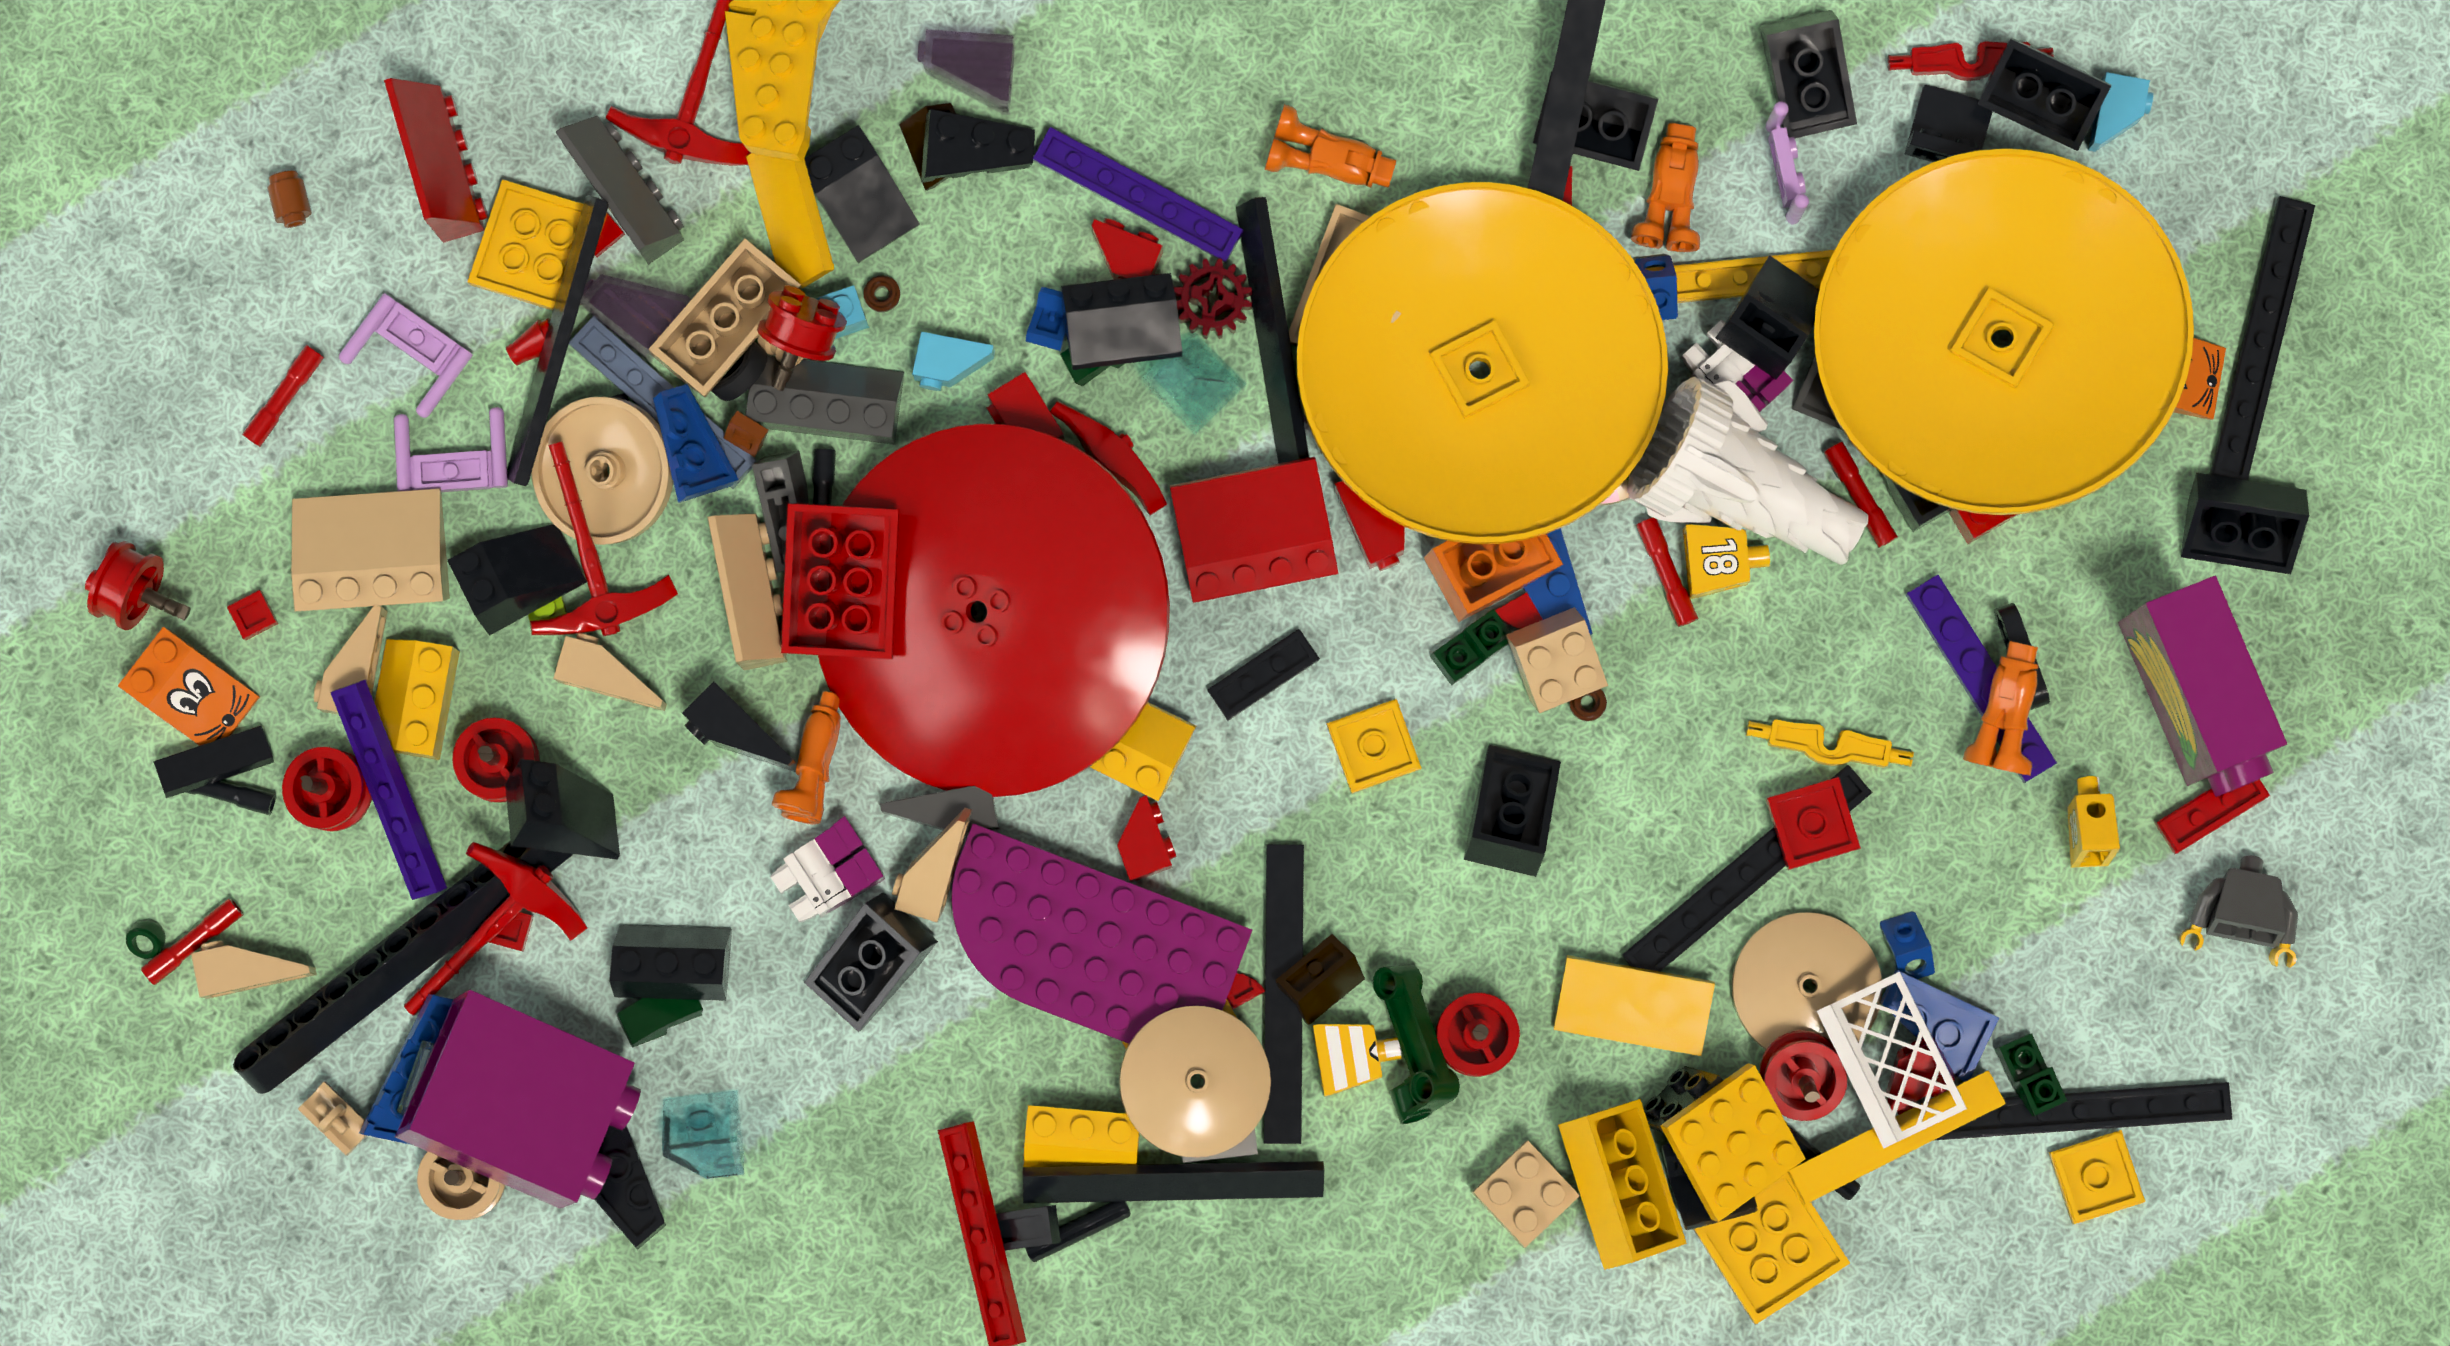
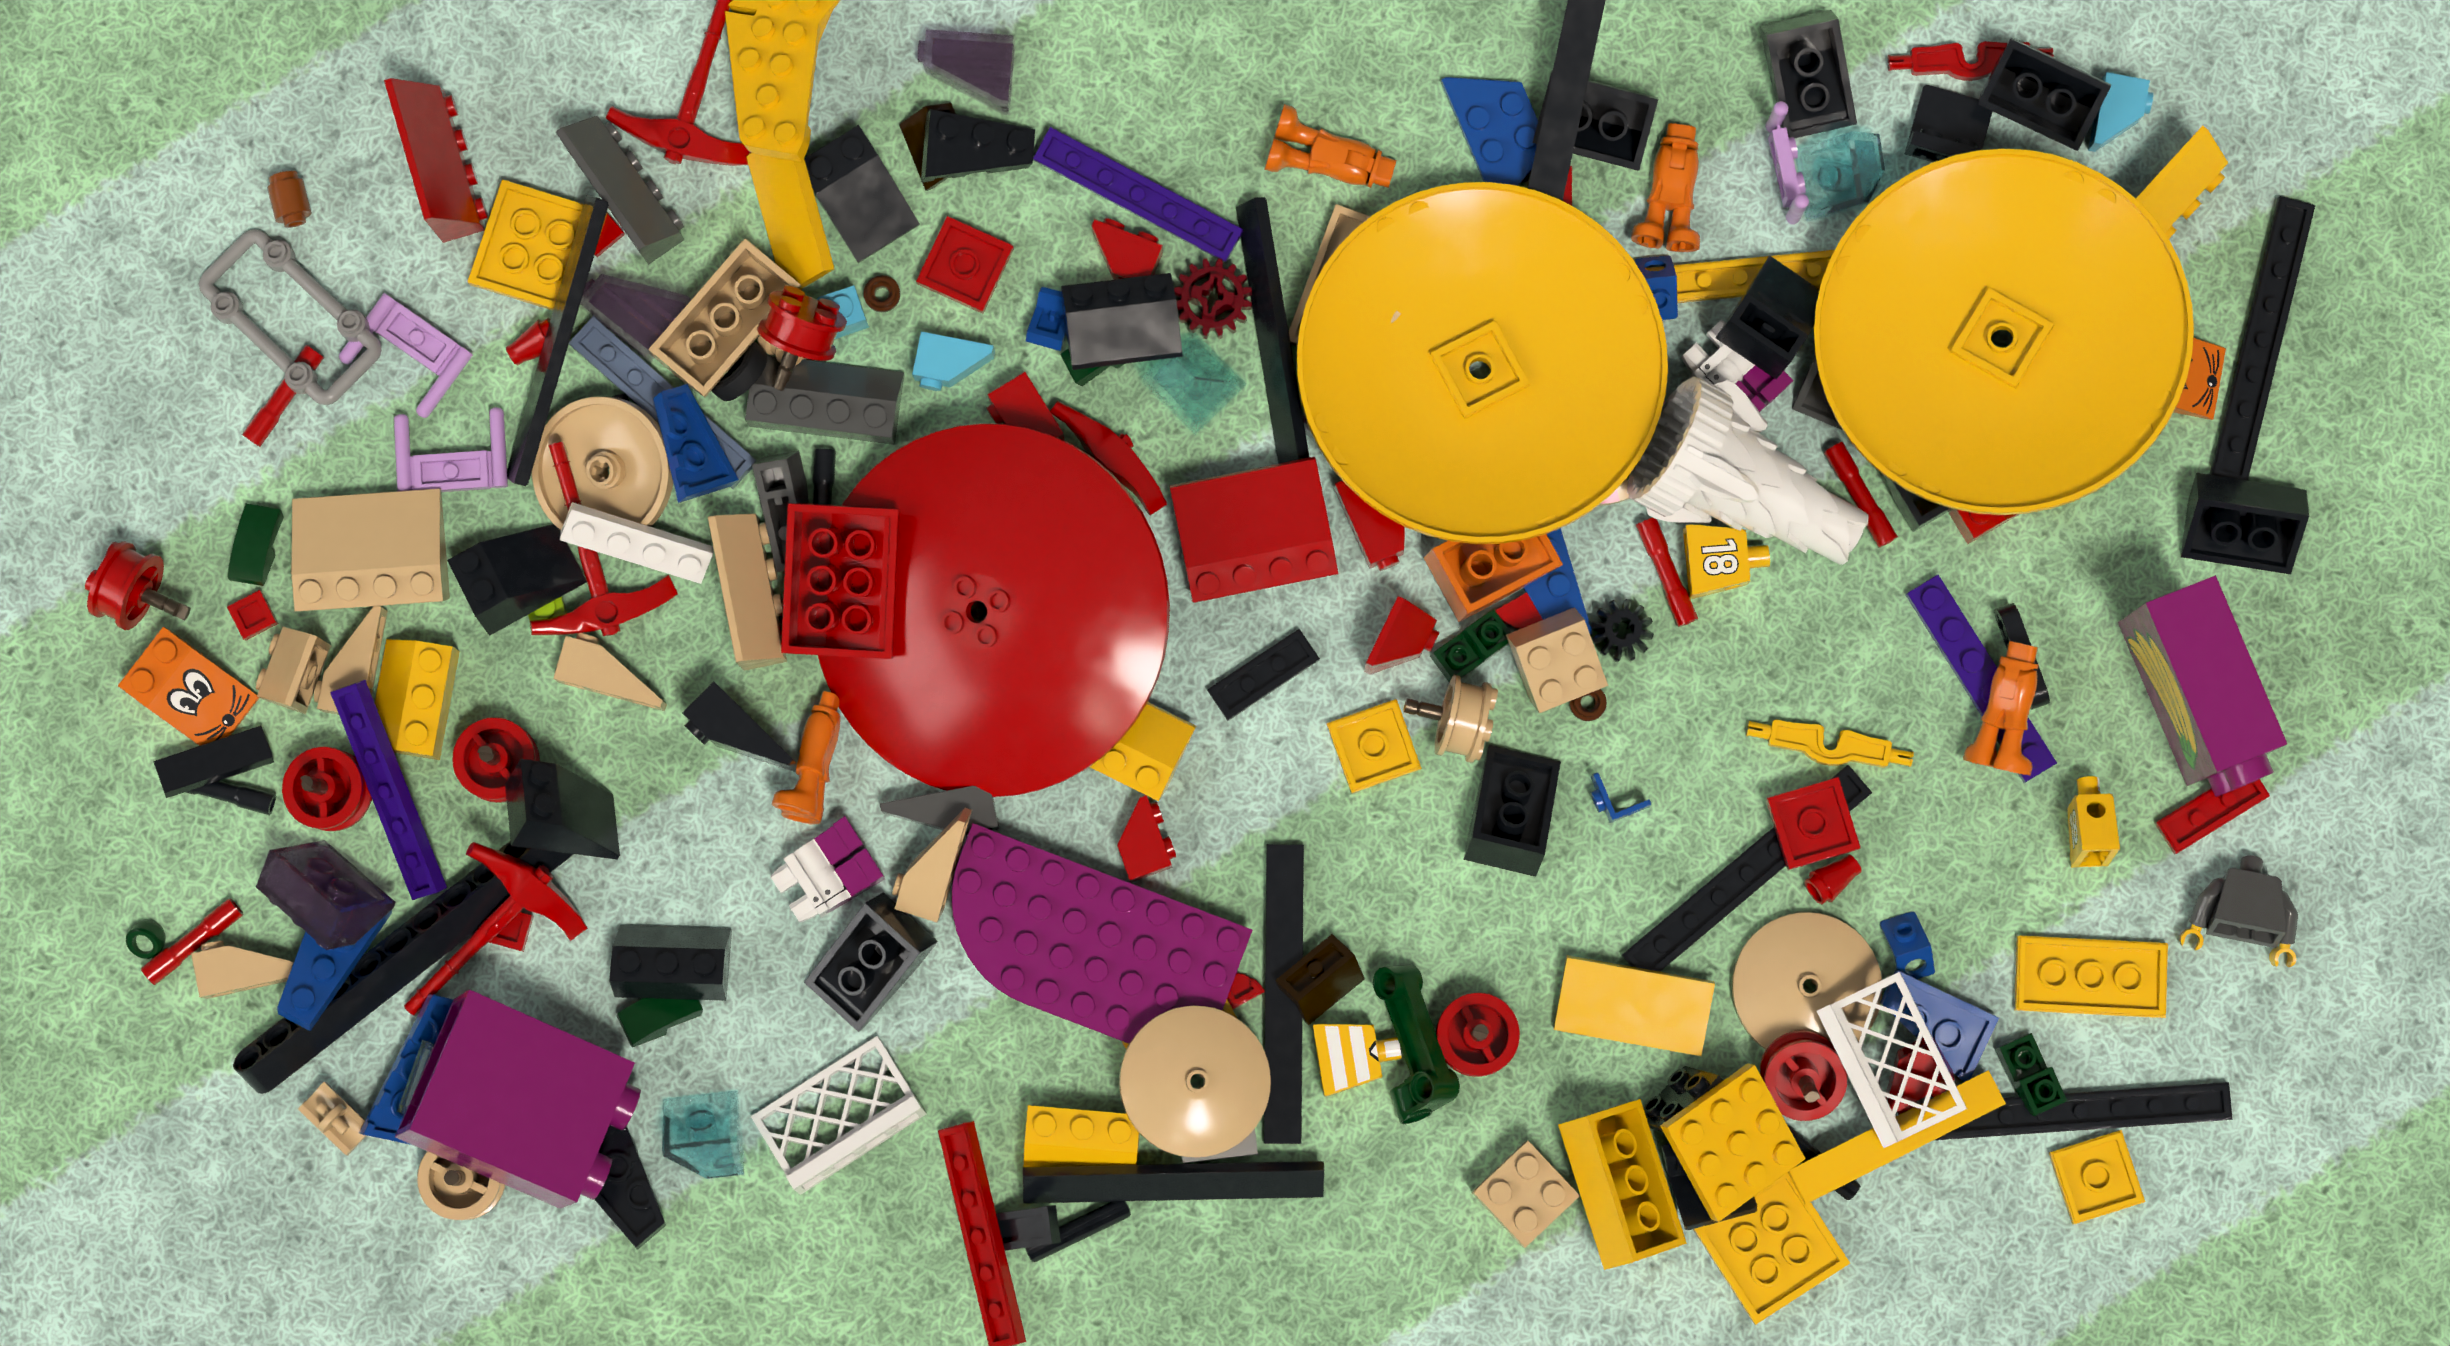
(253, 544): none -> dark green slope
(292, 669): none -> tan slope
(298, 375): none -> light grey bar
(319, 976): none -> blue wing
(323, 893): none -> clear purple slope
(636, 543): none -> white plate
(745, 434): dark orange tile -> none
(855, 1142): none -> white fence
(965, 264): none -> red plate
(1402, 637): none -> red slope
(1461, 718): none -> tan wheel
(1496, 126): none -> blue wing
(1603, 803): none -> blue bracket
(1612, 621): none -> black gear
(1832, 879): none -> red cone
(1840, 172): none -> clear light blue slope
(2091, 976): none -> yellow tile
(2183, 180): none -> yellow slope

